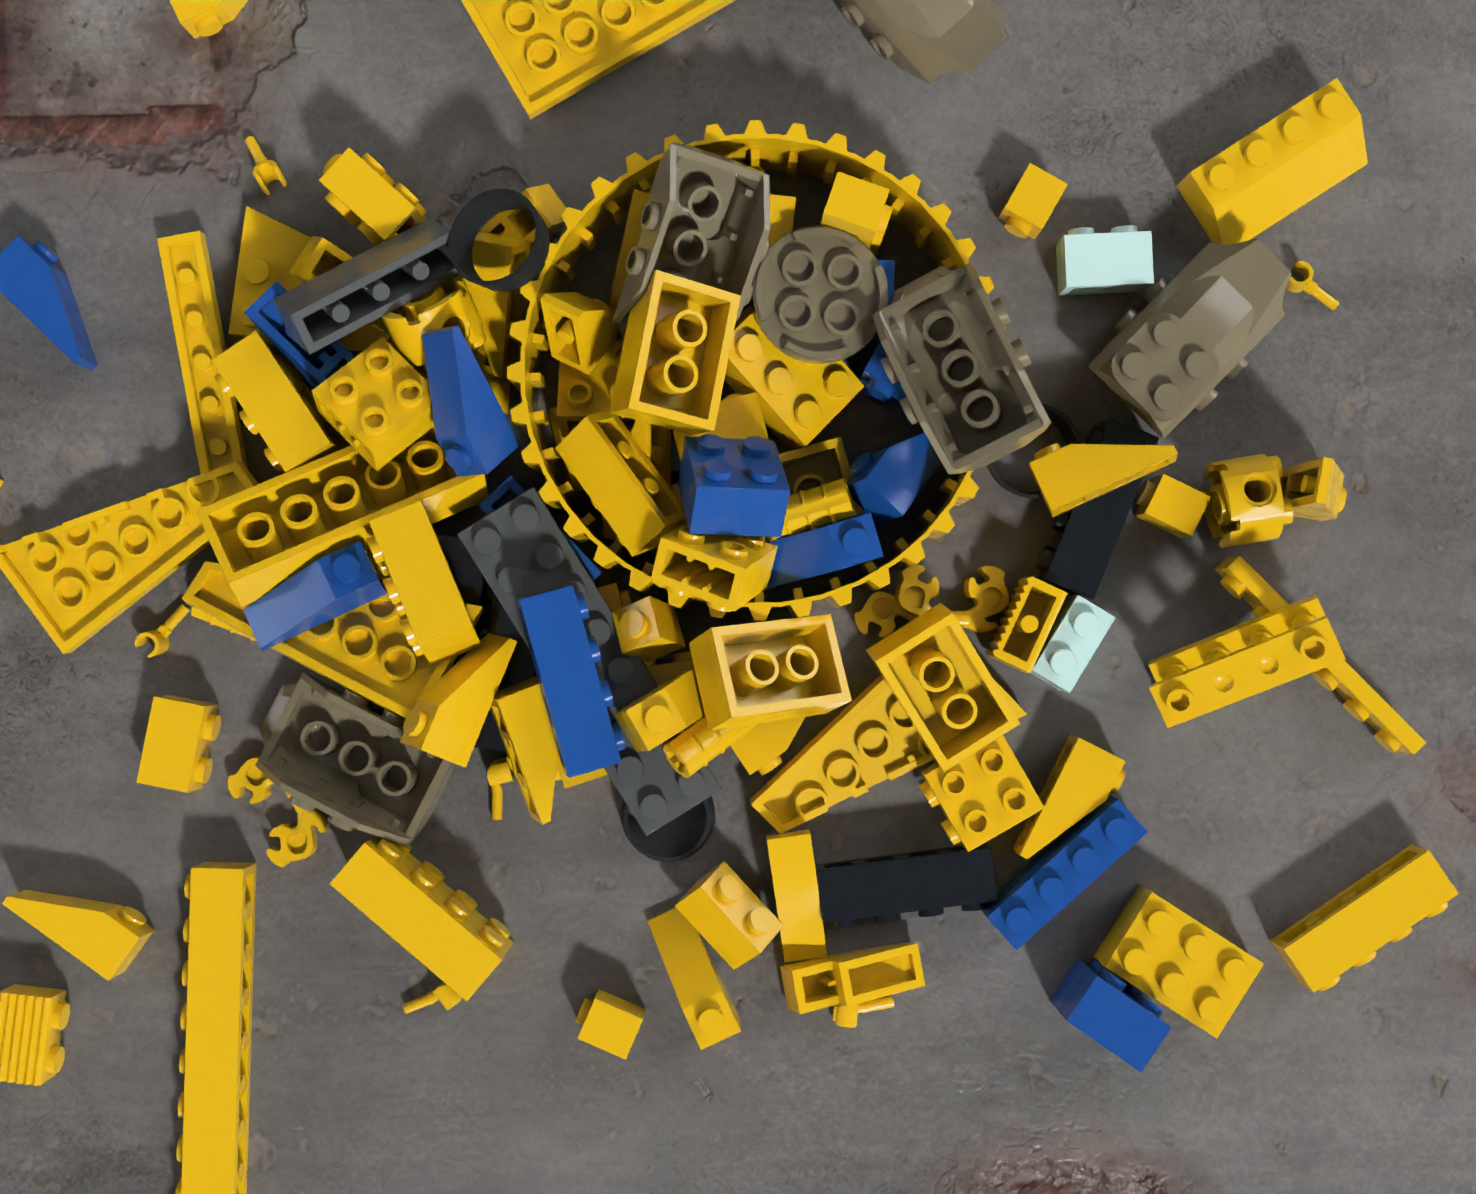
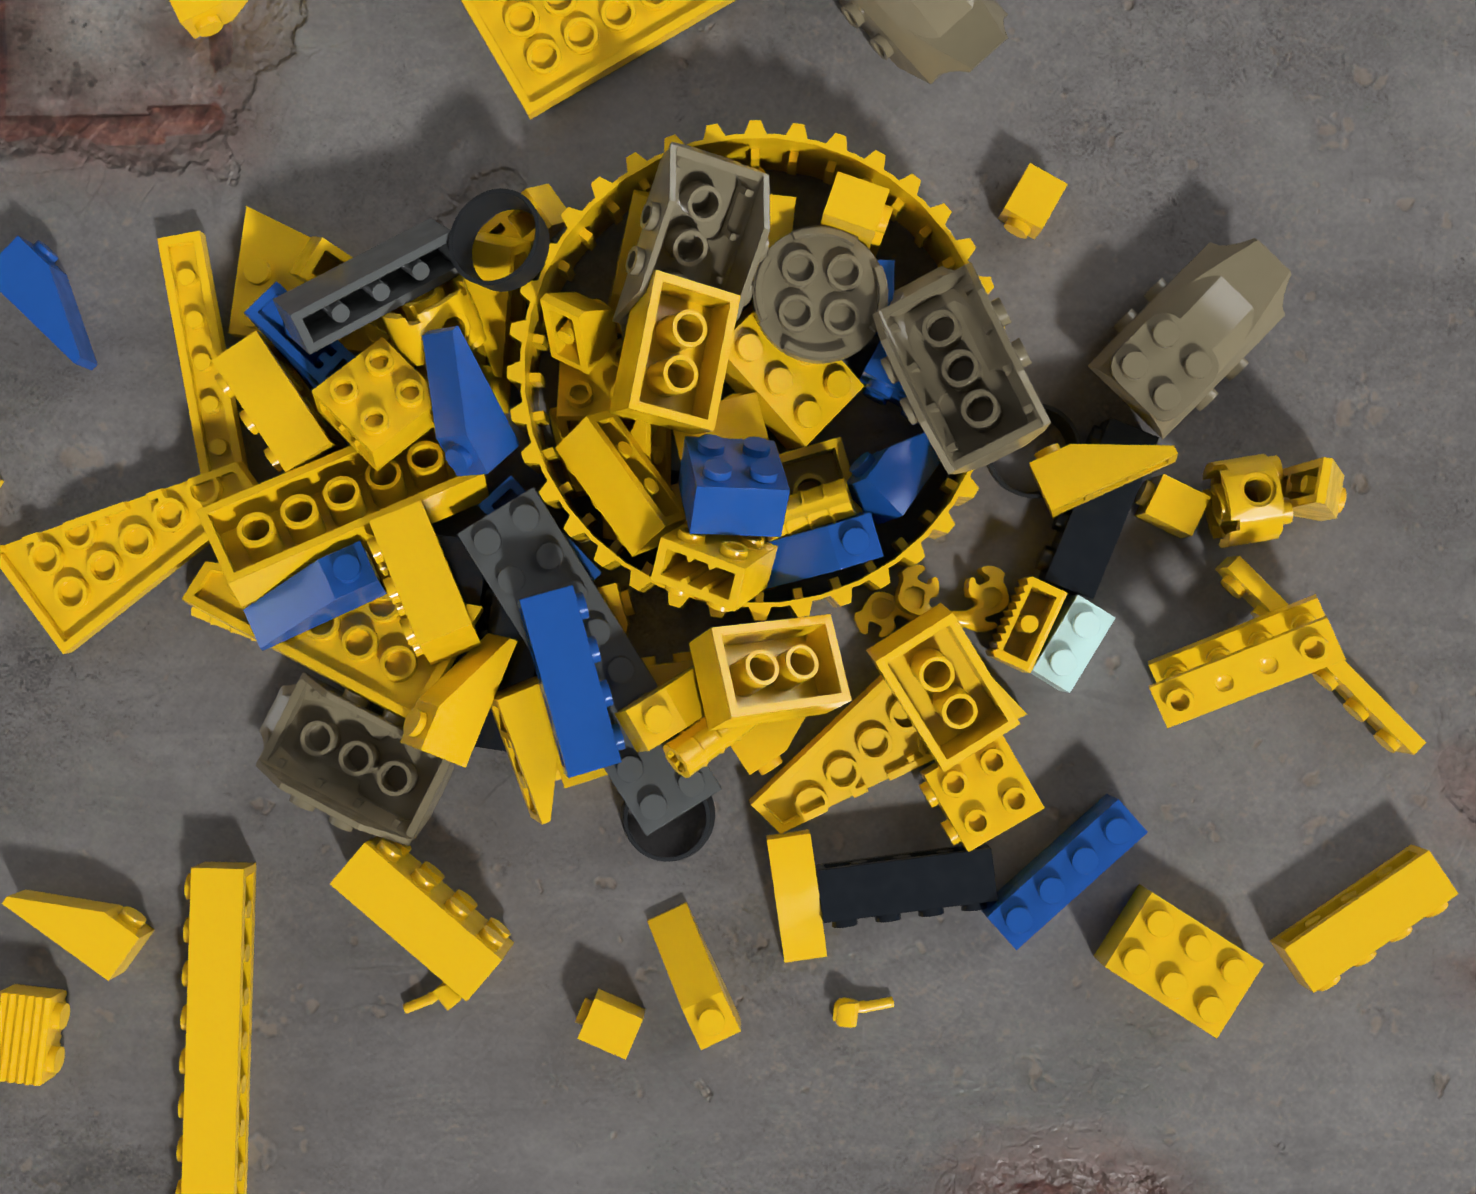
(160, 635): yellow hand -> none
(179, 743): yellow brick -> none
(265, 170): yellow hand -> none
(296, 841): yellow helmet -> none
(366, 195): yellow brick -> none
(499, 772): yellow hand -> none
(648, 629): yellow brick -> none
(729, 915): yellow brick -> none
(852, 977): yellow slope -> none
(1074, 788): yellow slope -> none
(1104, 261): light aqua brick -> none
(1114, 1017): blue brick -> none
(1277, 167): yellow slope -> none
(1310, 286): yellow hand -> none

